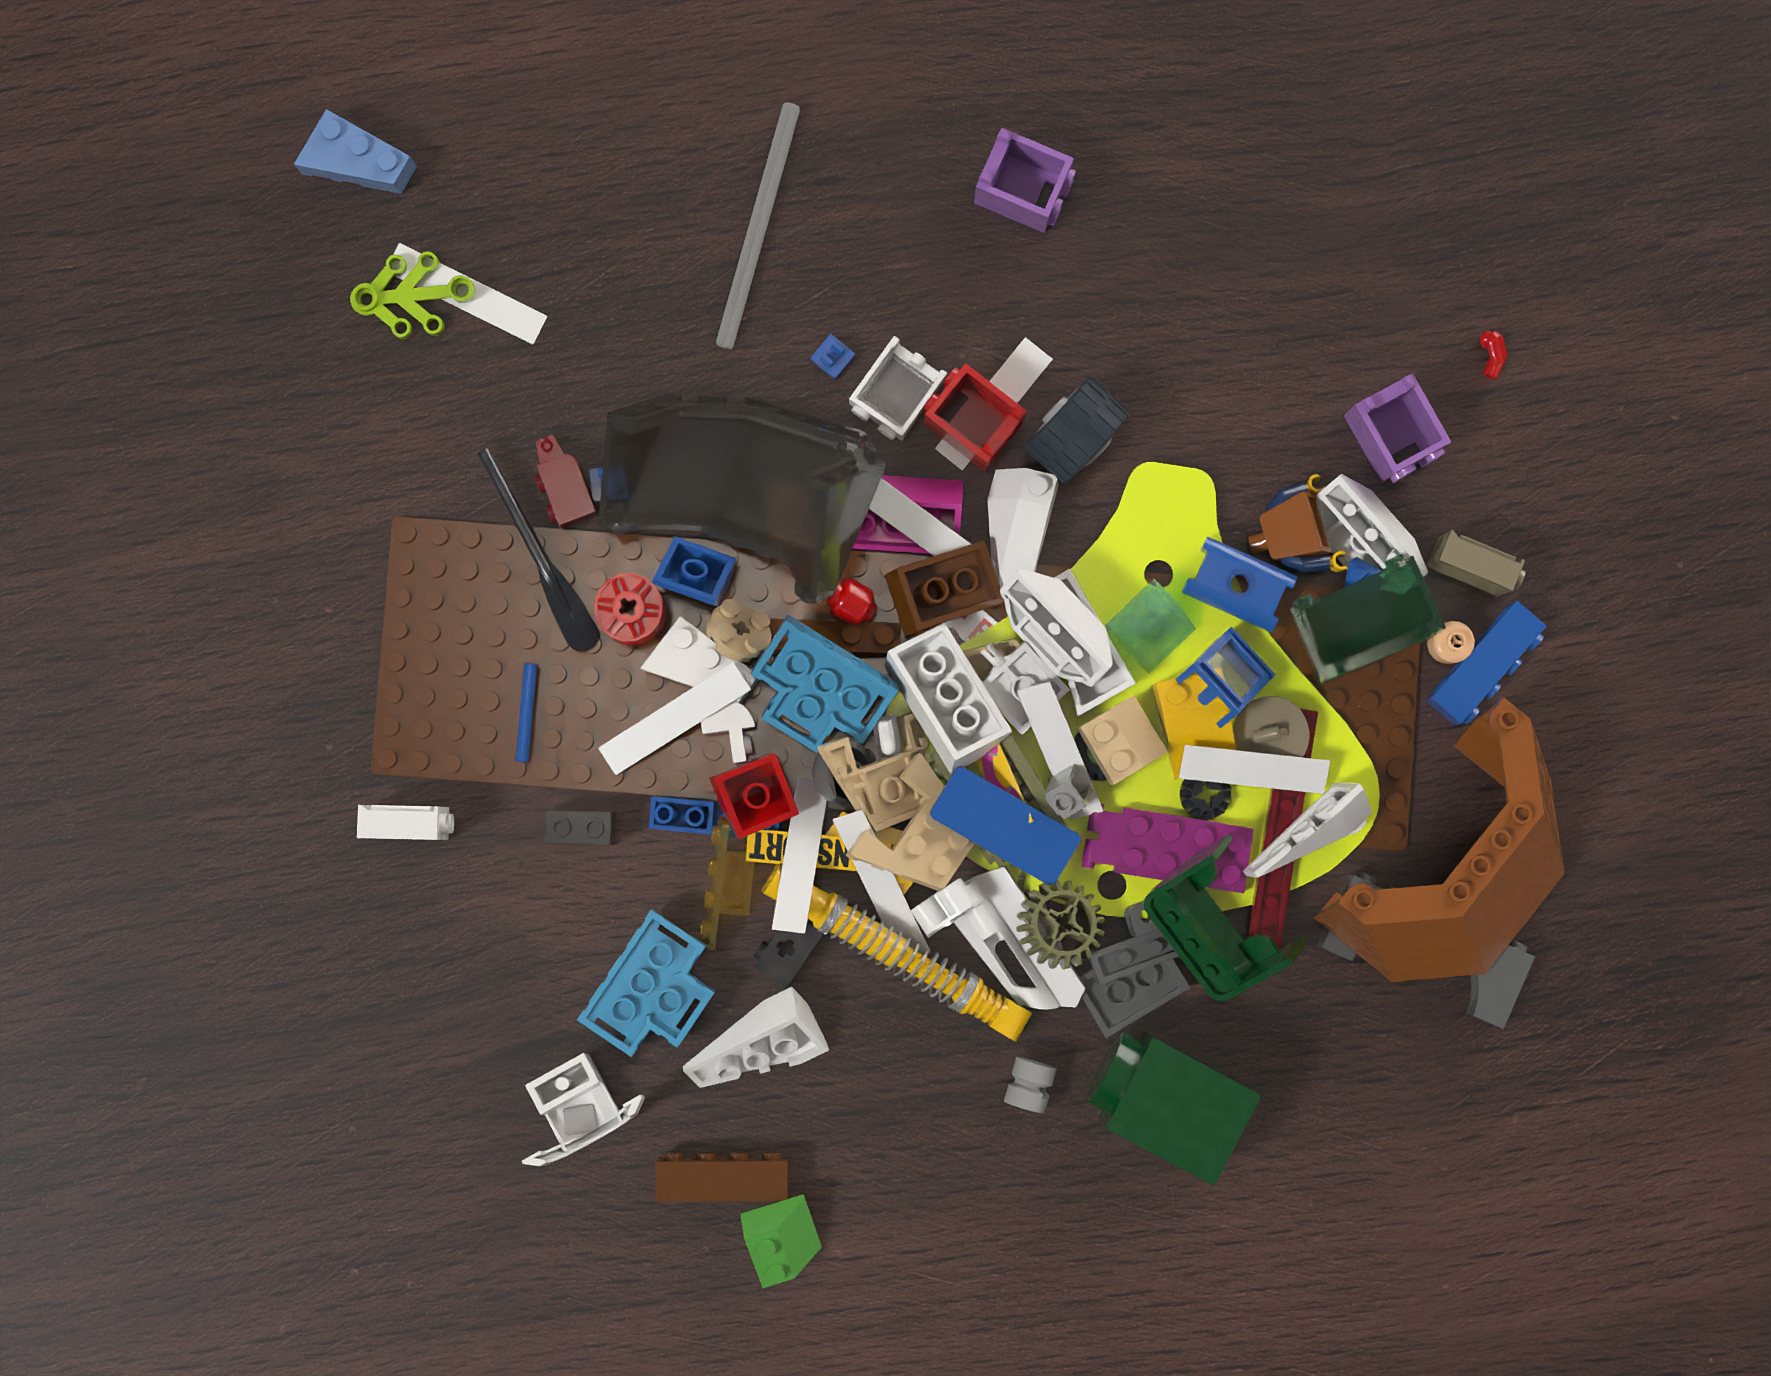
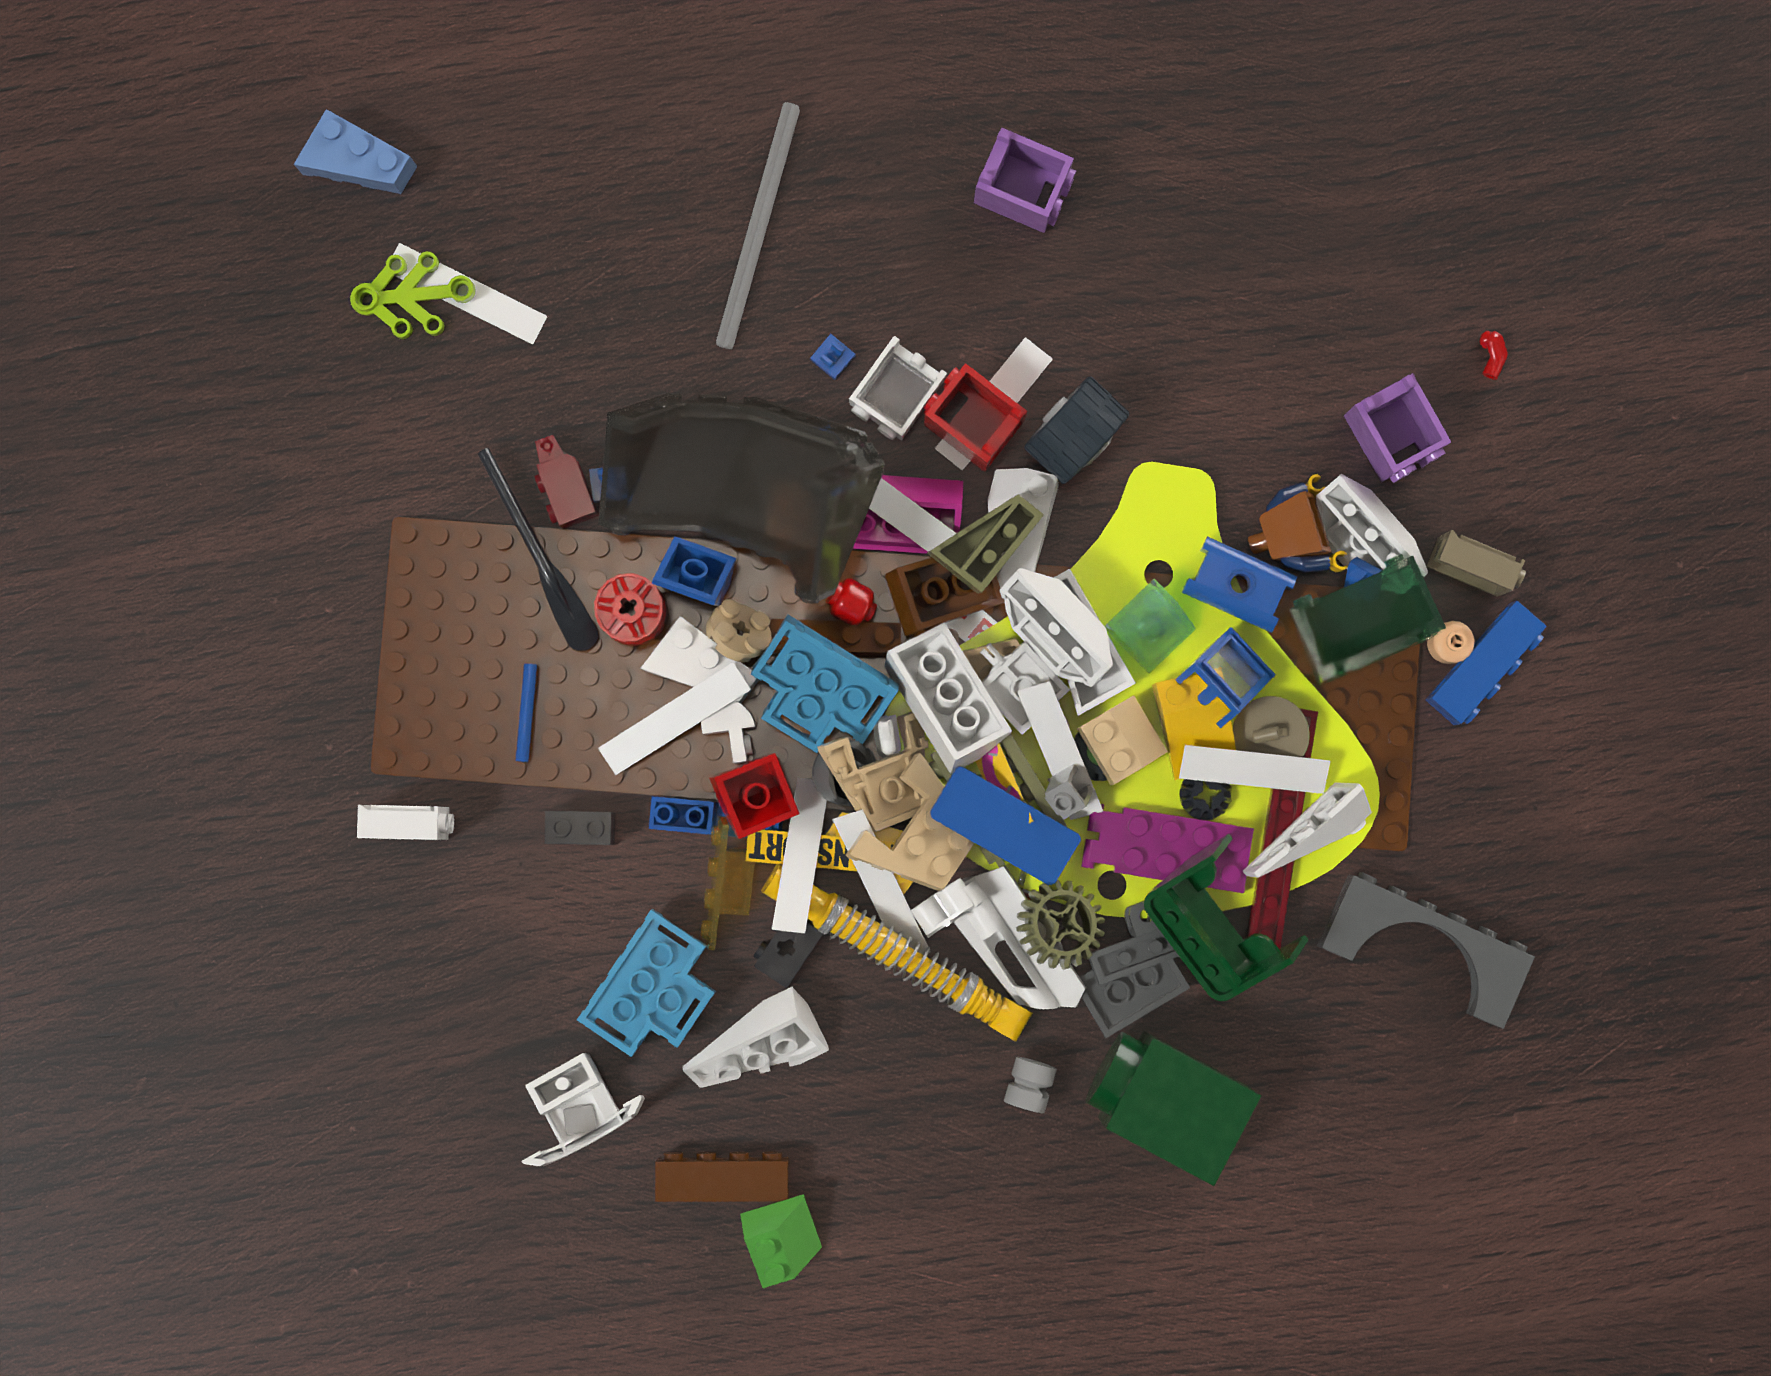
(988, 543): none -> olive wedge
(1490, 892): dark orange windscreen -> none

